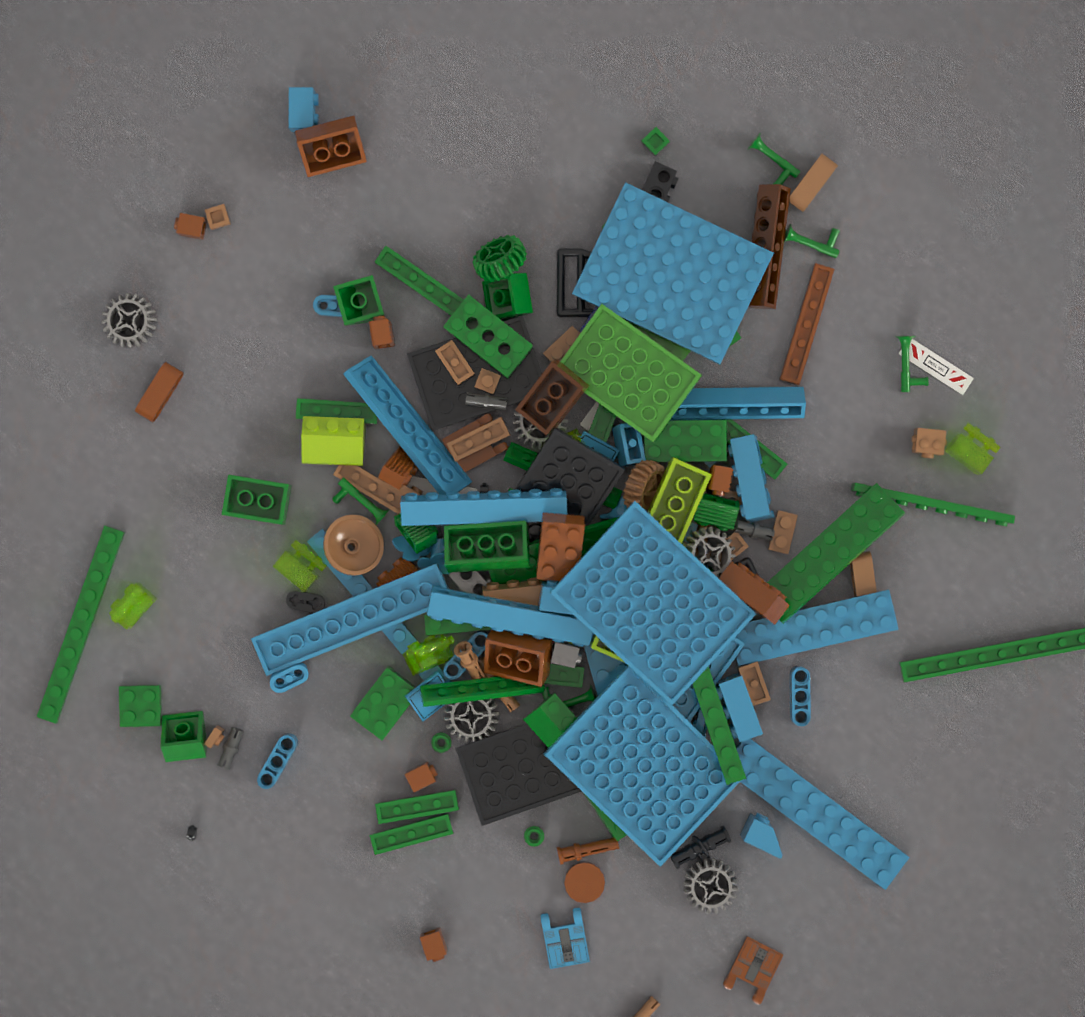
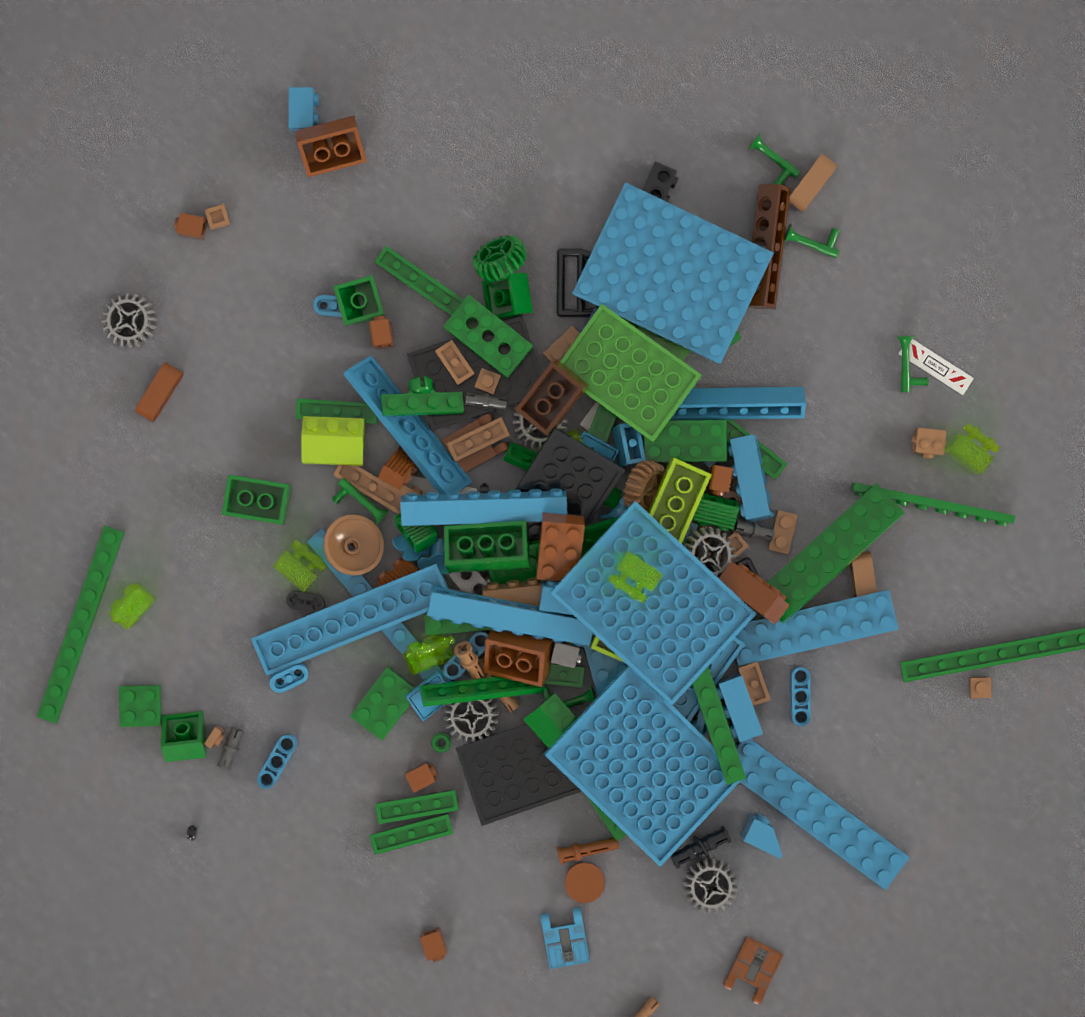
(422, 400): none -> green plate
(534, 842): green plate -> none
(637, 570): none -> clear neon green brick
(655, 141): green plate -> none
(807, 324): dark orange tile -> none
(980, 687): none -> medium nougat plate

